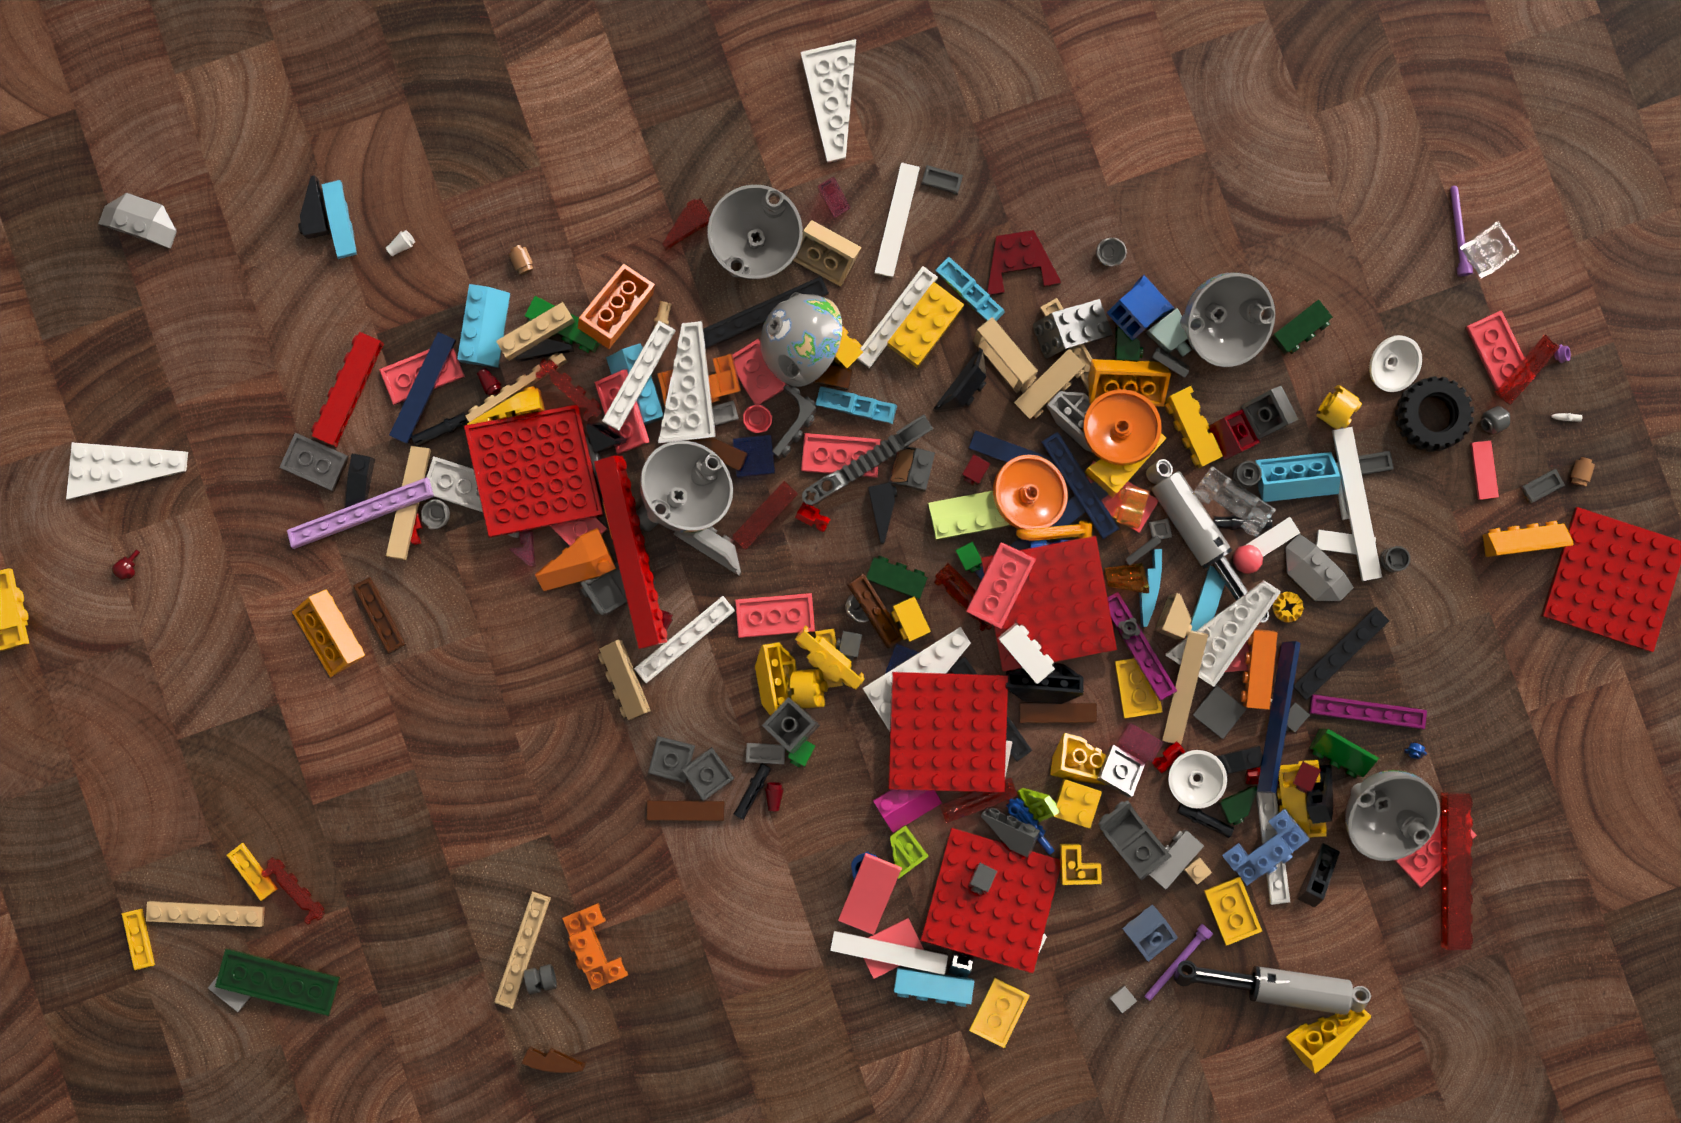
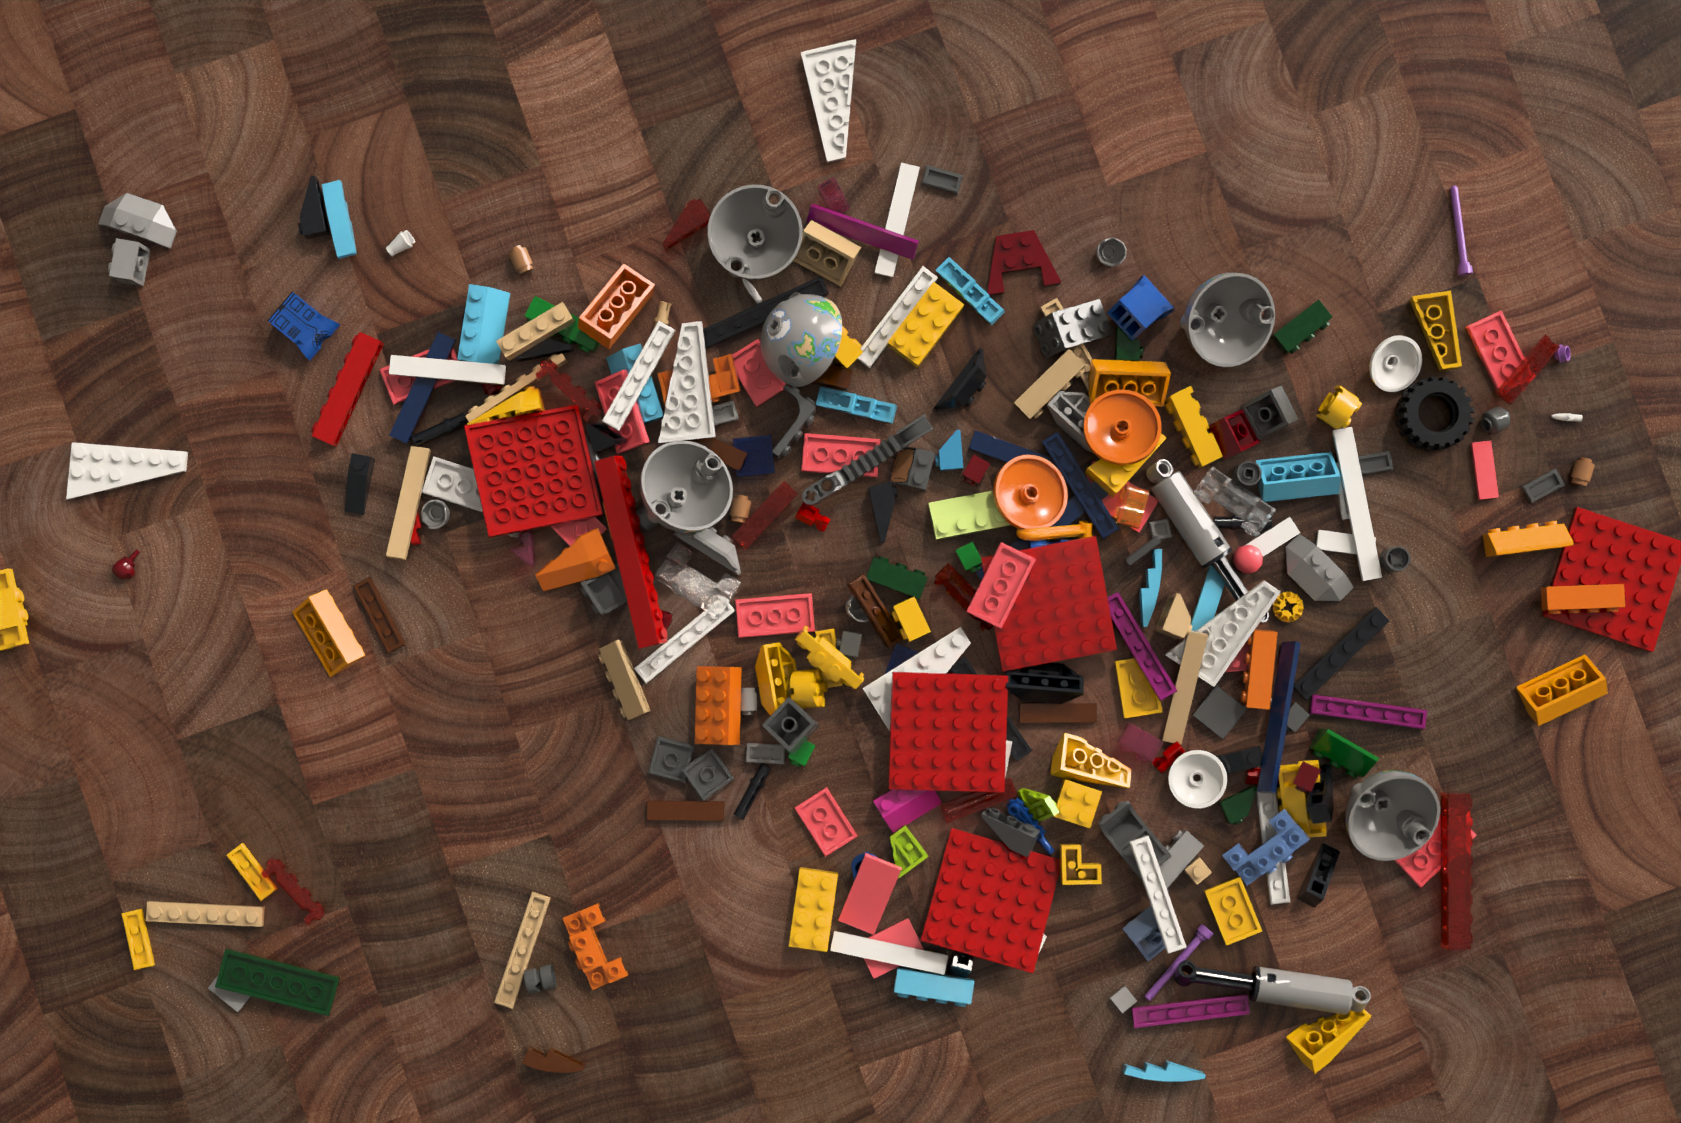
(129, 262): none -> light grey brick
(303, 324): none -> blue piece
(314, 461): flat silver plate -> none
(360, 513): lavender tile -> none
(447, 369): none -> white tile
(695, 586): none -> clear bracket
(718, 705): none -> orange brick
(740, 509): none -> medium nougat brick
(748, 701): none -> light grey brick
(752, 291): none -> white helmet
(757, 418): coral hair -> none
(774, 795): dark red cone -> none
(813, 909): none -> yellow brick
(826, 821): none -> coral tile
(863, 231): none -> magenta tile
(950, 454): none -> dark azure slope
(982, 879): dark grey brick -> none
(999, 1012): yellow plate -> none
(1005, 356): tan window -> none
(1027, 652): white brick -> none
(1121, 771): plate -> none
(1127, 577): clear orange wing -> none
(1129, 623): dark grey plate -> none
(1157, 894): none -> white tile
(1170, 334): light aqua torso -> none
(1170, 1073): none -> medium azure slope
(1171, 361): dark grey tile -> none
(1190, 1010): none -> magenta plate
(1210, 822): black pin -> none
(1416, 750): blue plate -> none
(1438, 325): none -> yellow wedge
(1489, 249): clear brick -> none
(1562, 690): none -> light orange slope
(1583, 597): none -> orange brick

